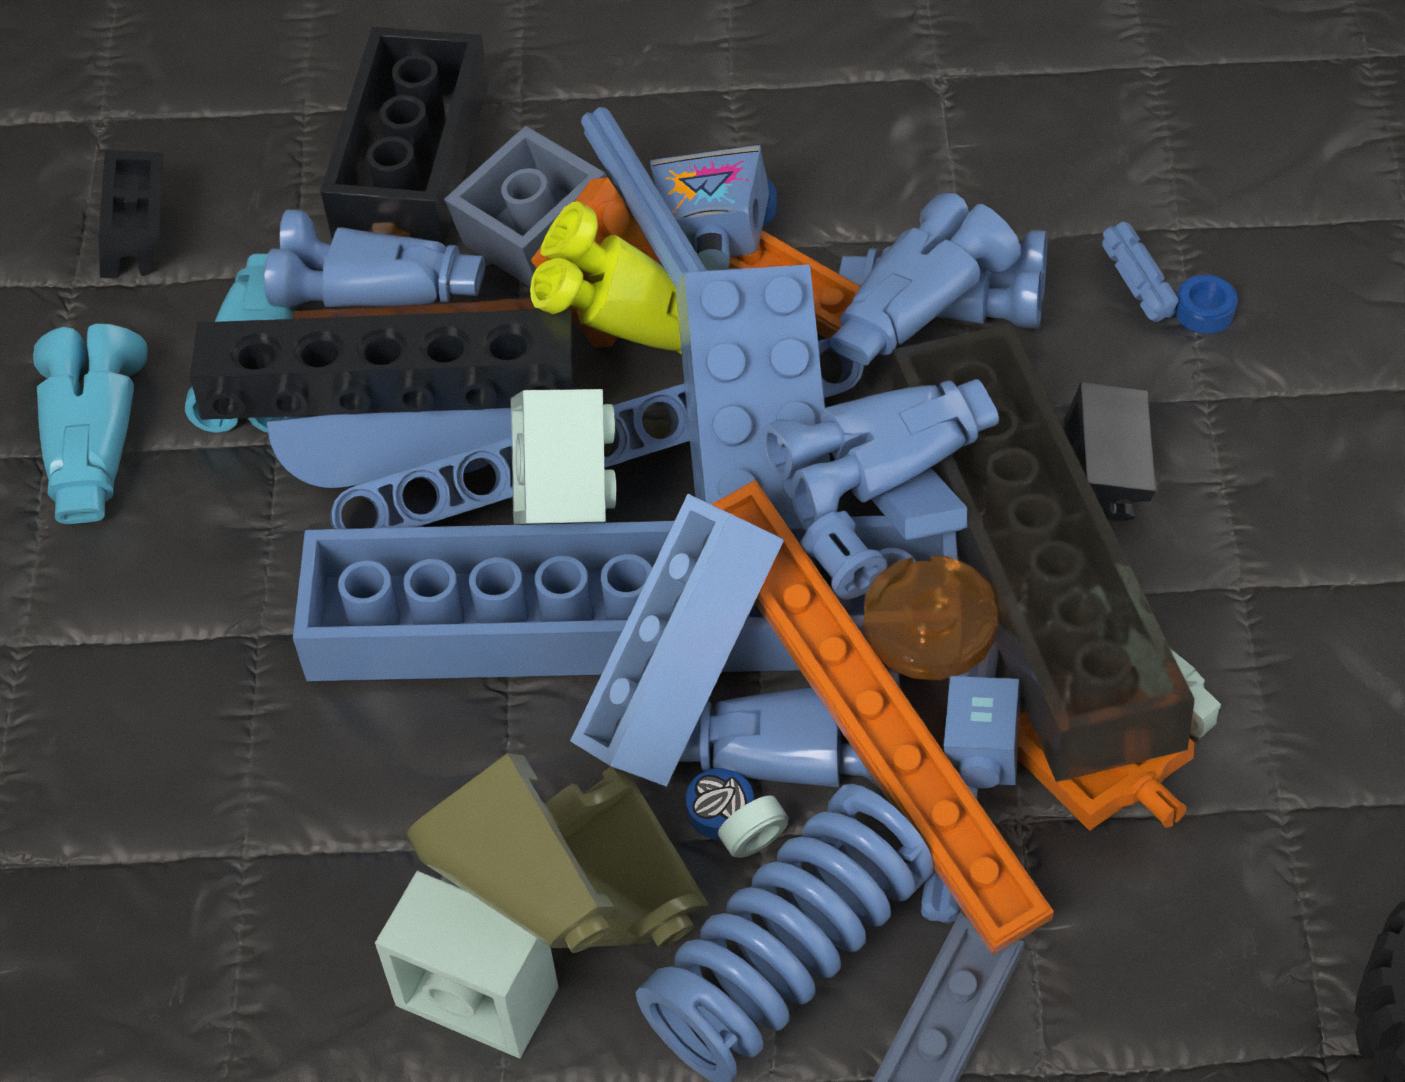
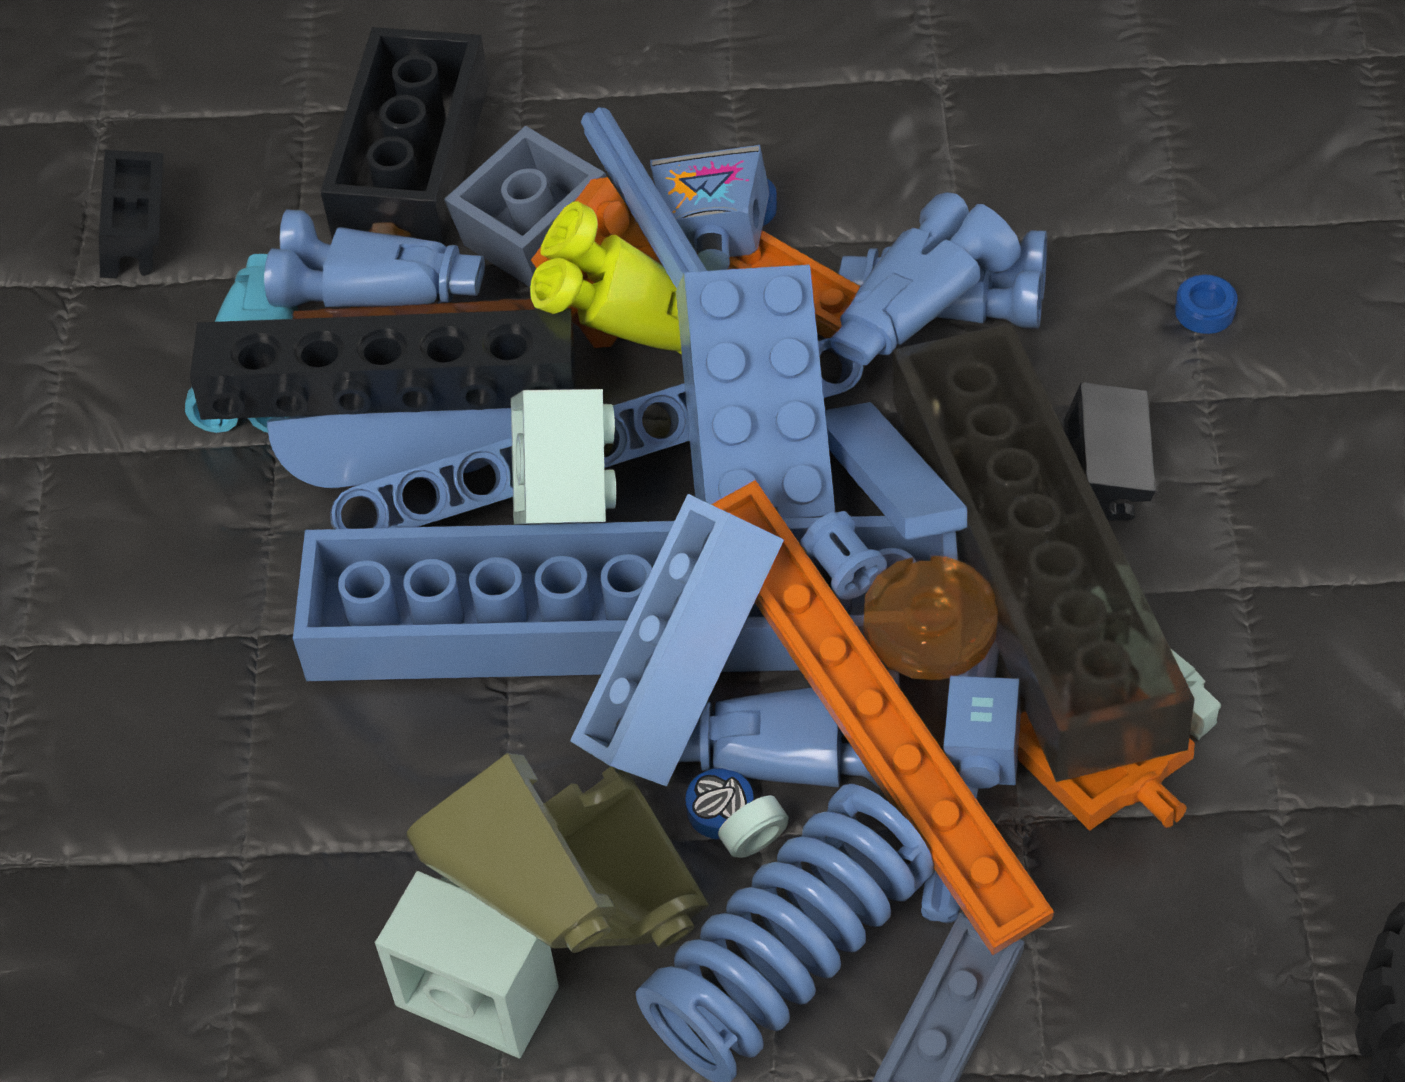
(88, 426): medium azure piece -> none
(874, 442): medium blue piece -> none
(1140, 271): medium blue axle -> none

